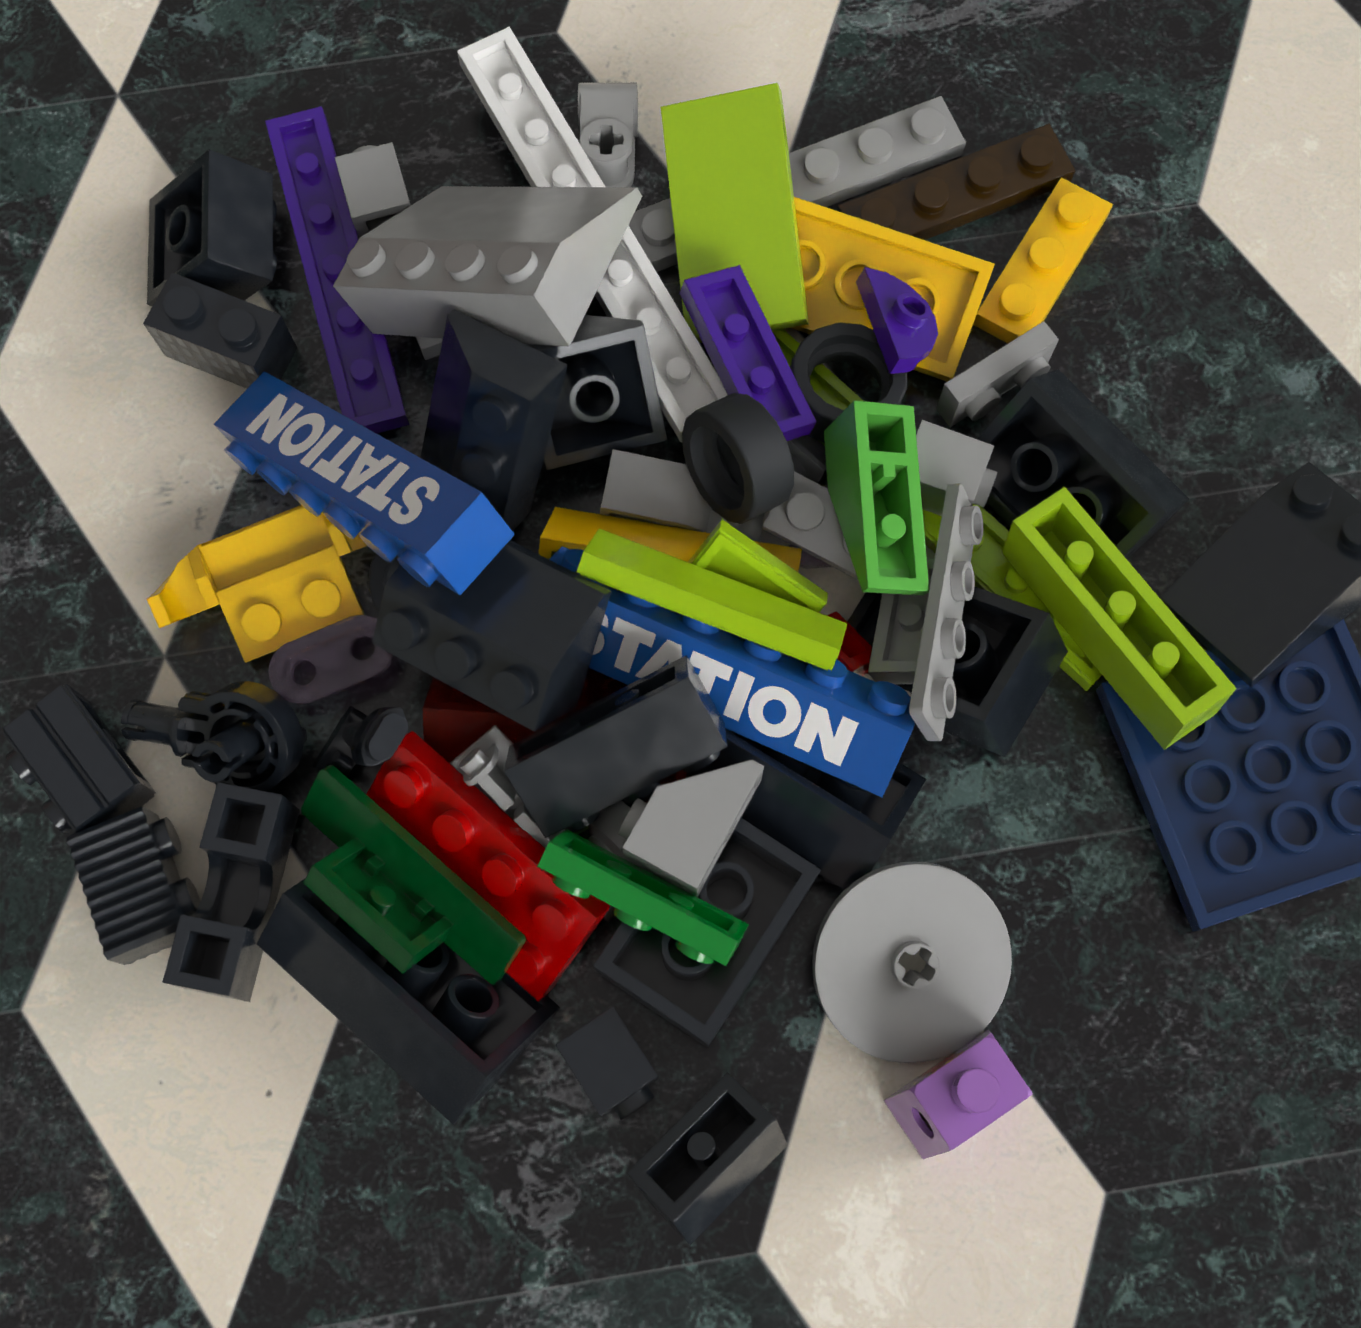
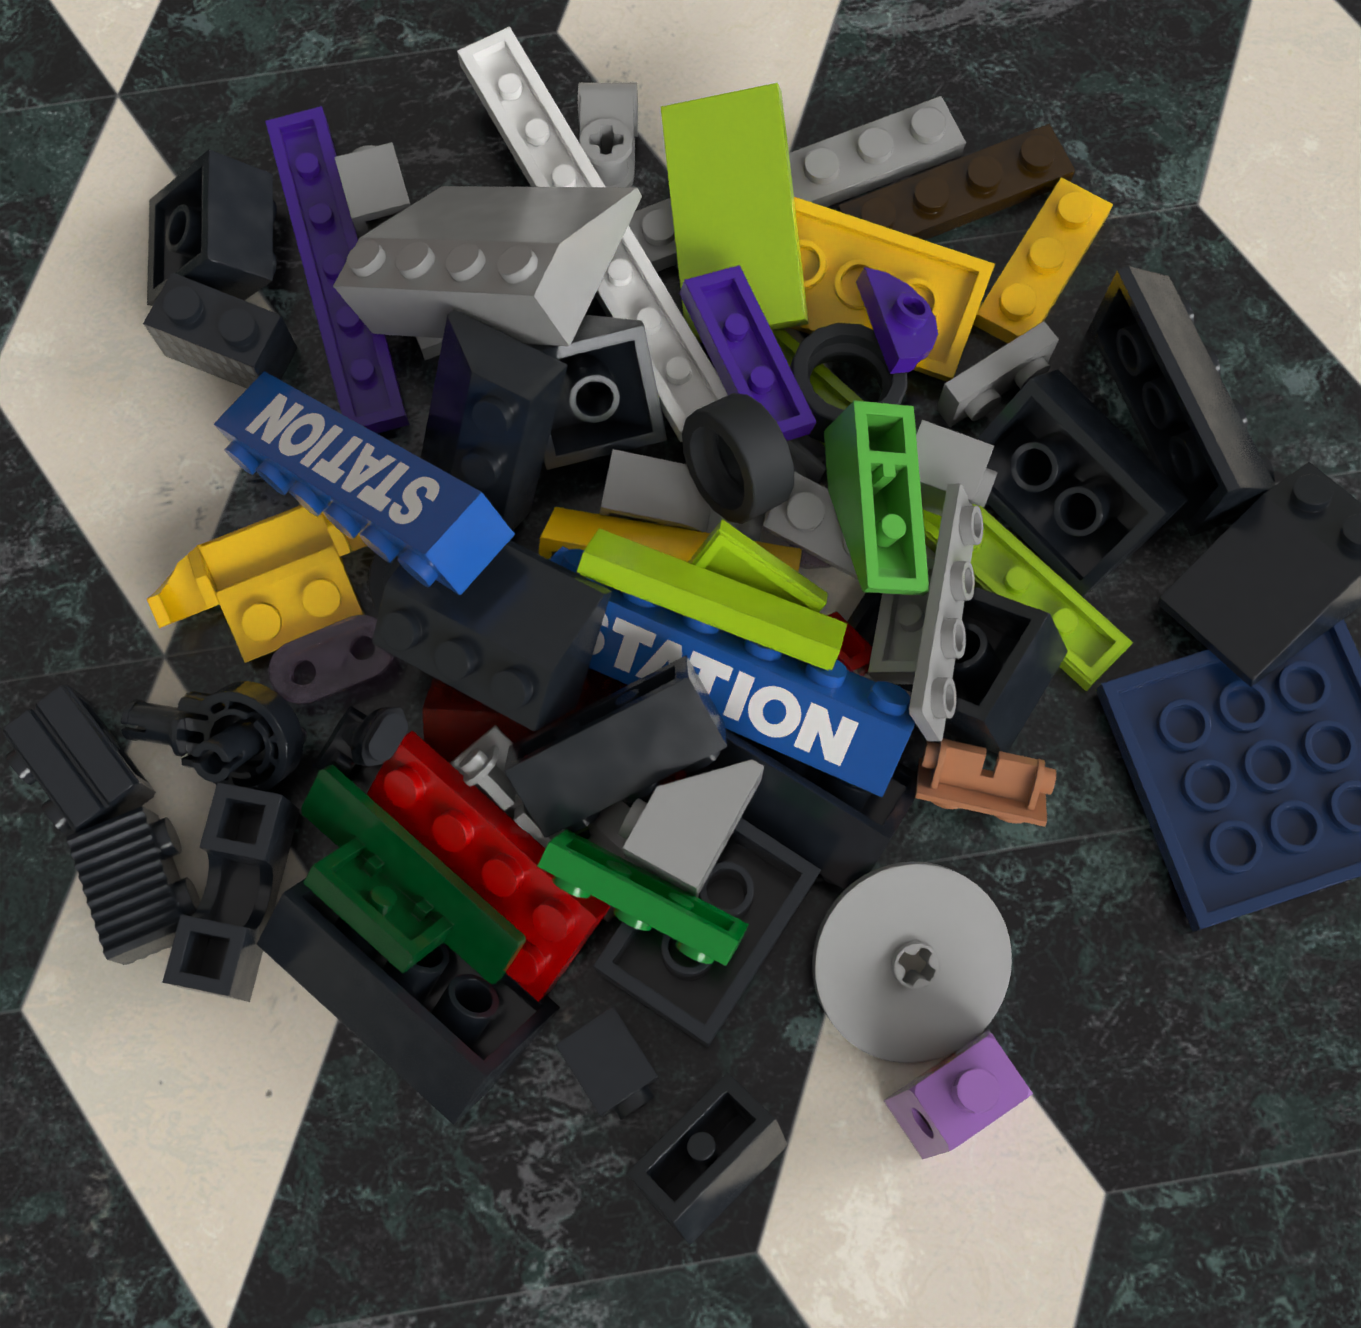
(954, 778): none -> nougat hinge
(1116, 618): lime brick -> none
(1179, 399): none -> black slope

